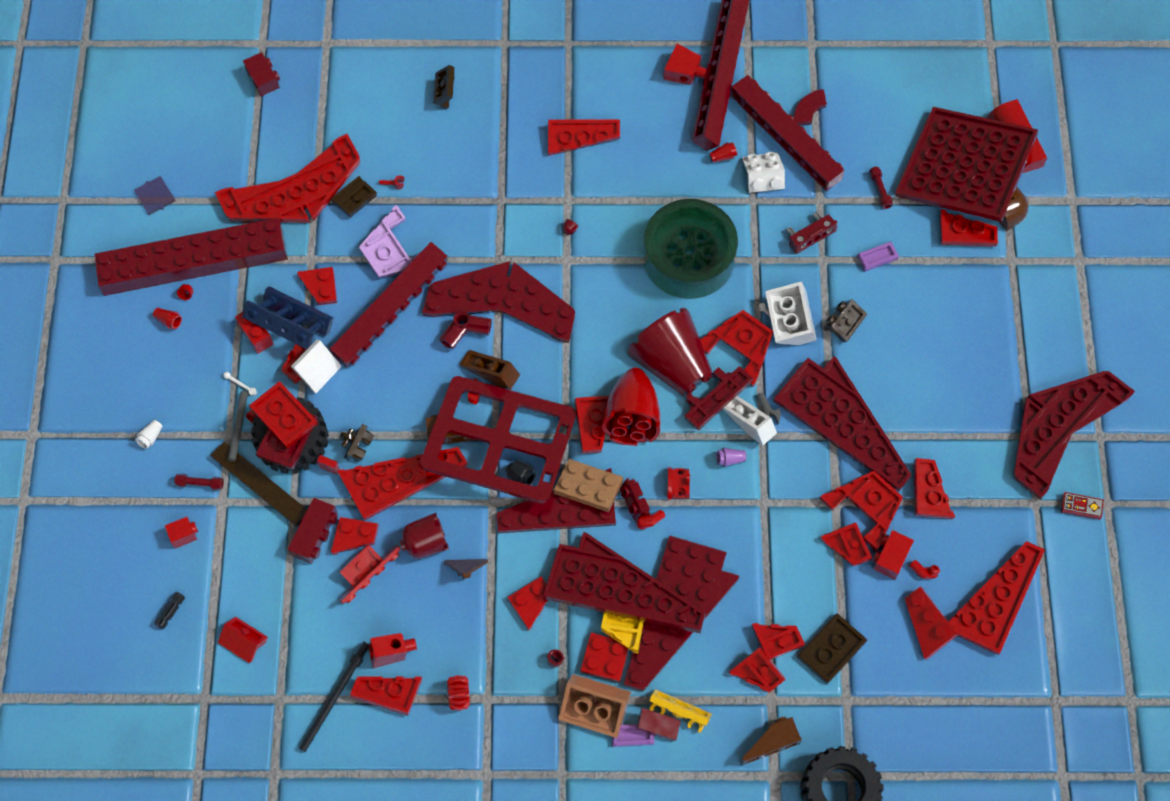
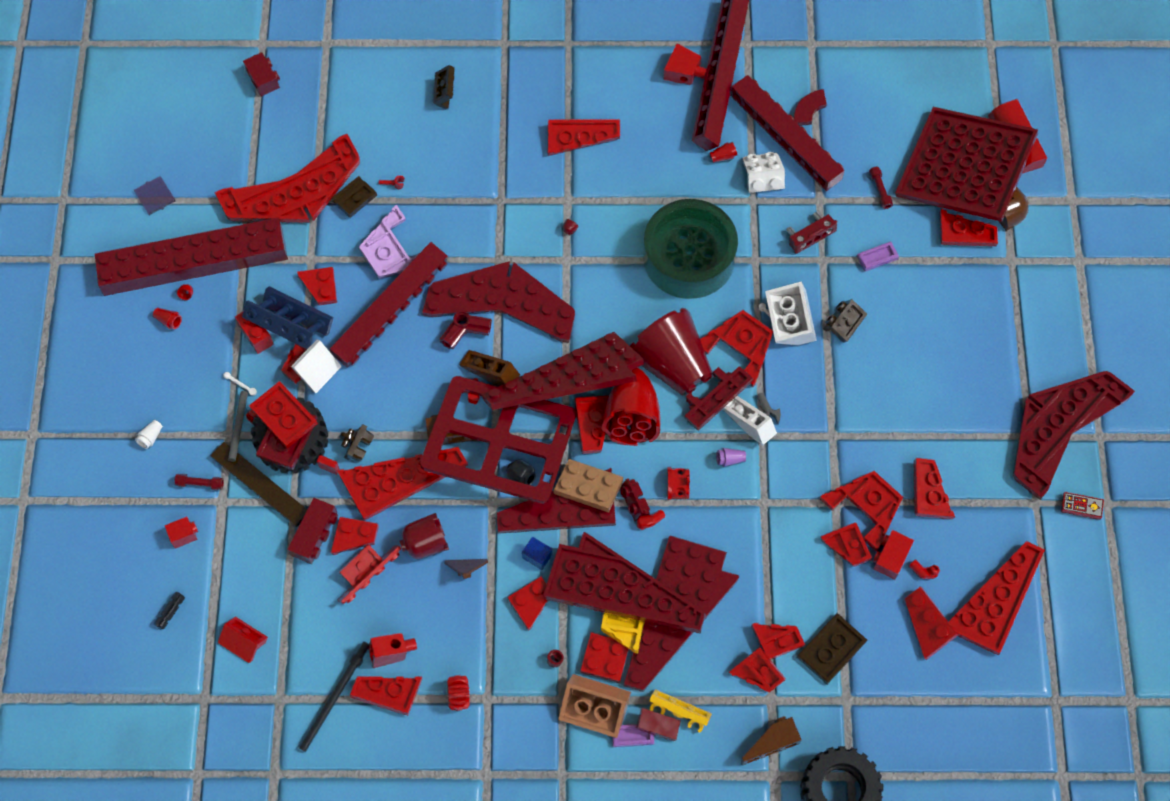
(537, 553): none -> clear blue panel
(588, 368): none -> dark red wing
(836, 411): dark red wing -> none

